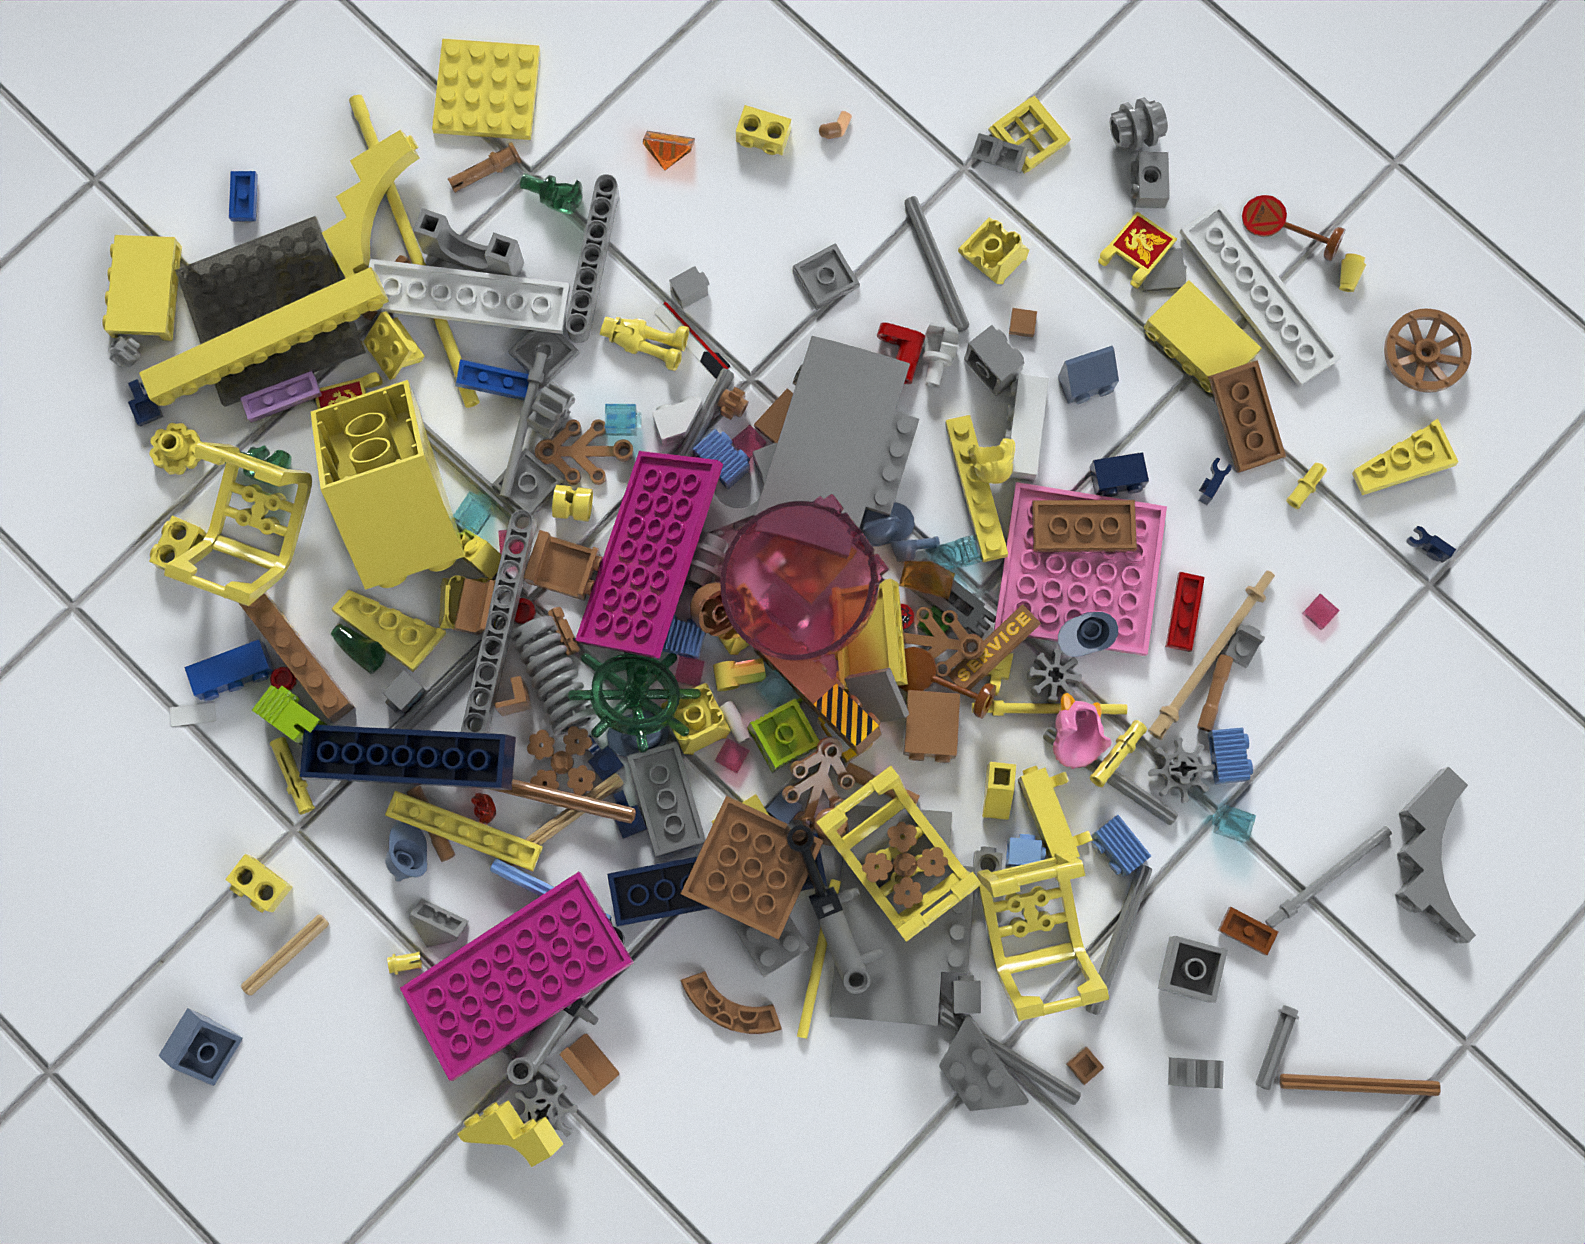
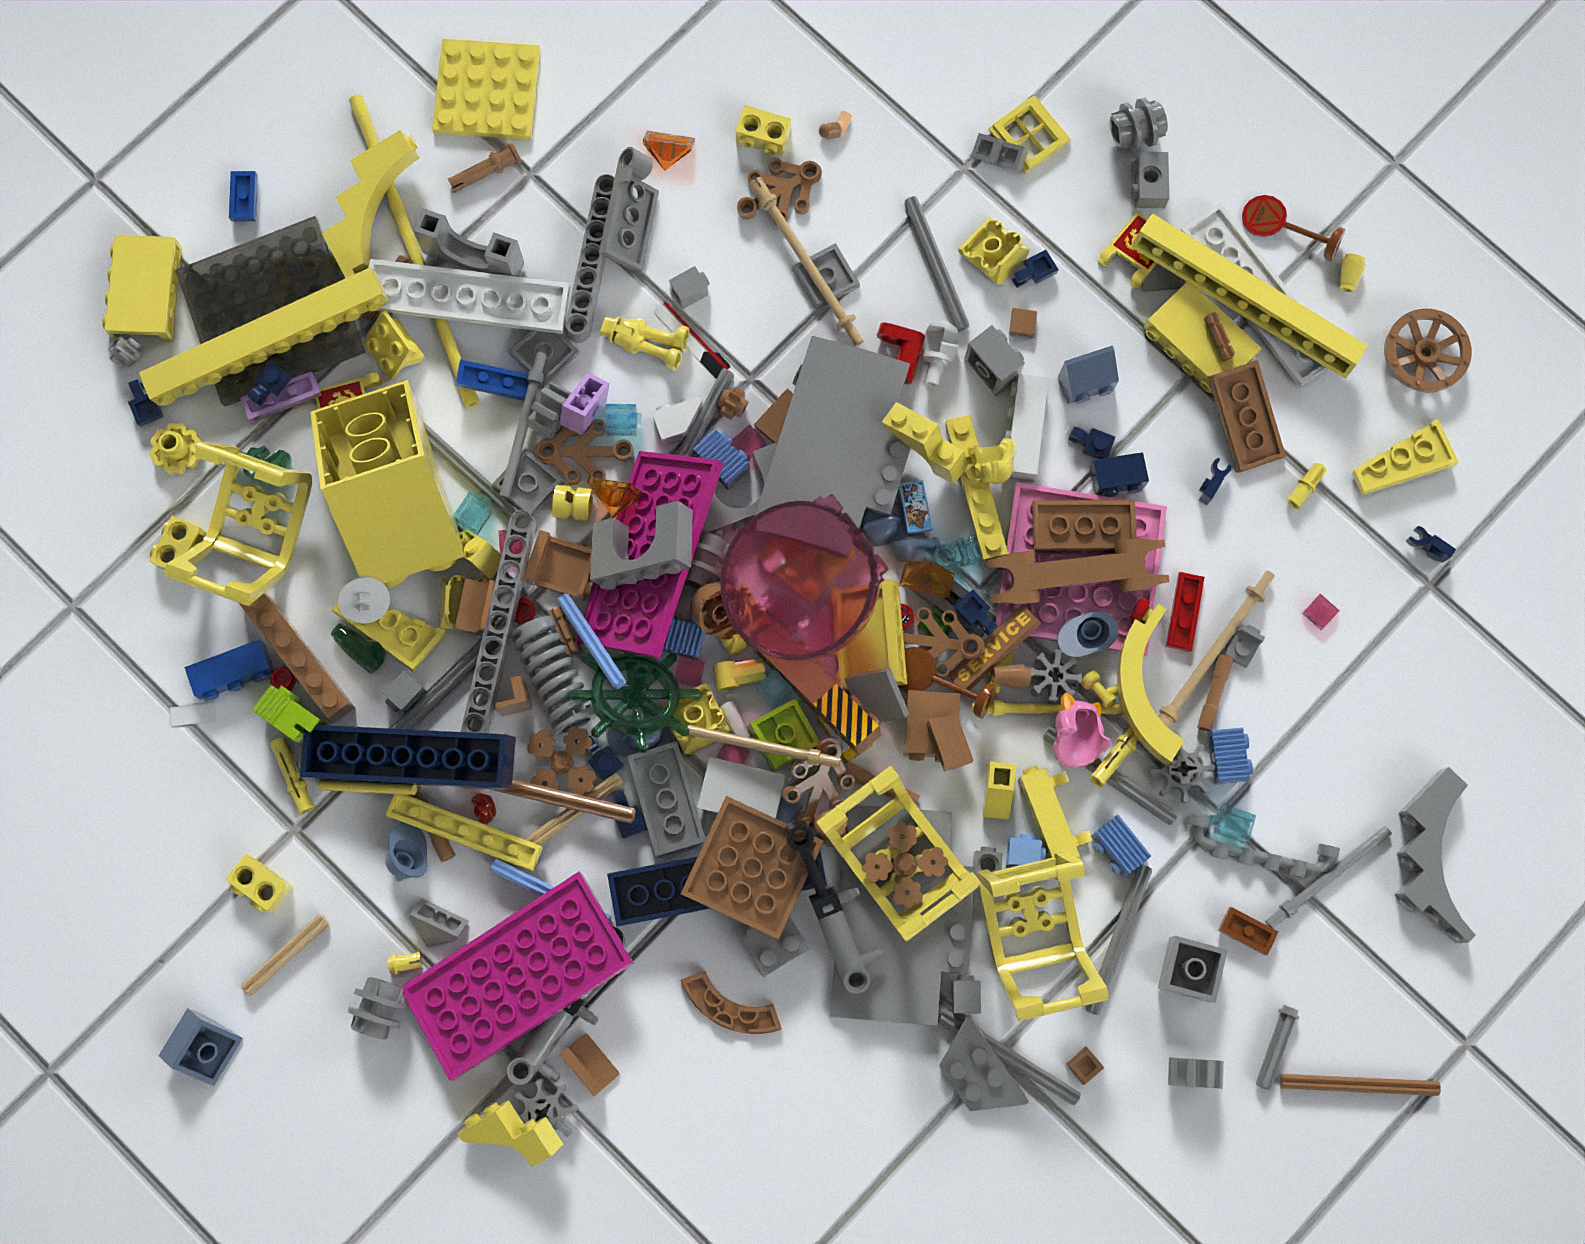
(271, 380): none -> dark blue plate
(364, 599): none -> white piece
(369, 787): none -> light yellow bar
(377, 1008): none -> light grey piece
(556, 196): clear green piece -> none
(584, 403): none -> lavender brick
(591, 641): none -> light blue axle
(614, 494): none -> clear orange slope
(630, 170): none -> light grey hinge
(667, 554): none -> light grey arch
(743, 783): none -> white tile
(768, 202): none -> tan bar
(783, 187): none -> medium nougat plant
(813, 757): none -> tan bar
(814, 978): light yellow bar -> none
(914, 507): none -> tile
(926, 439): none -> light yellow arch
(949, 742): none -> medium nougat panel
(974, 609): none -> dark blue plate
(1013, 675): none -> medium nougat cone
(1037, 268): none -> dark blue plate
(1091, 681): none -> light yellow piece
(1096, 443): none -> dark blue plate
(1124, 565): none -> medium nougat piece
(1133, 699): none -> light yellow arch
(1139, 609): none -> red tile
(1219, 336): none -> medium nougat axle
(1249, 296): none -> light yellow brick
(1270, 861): none -> light grey bar

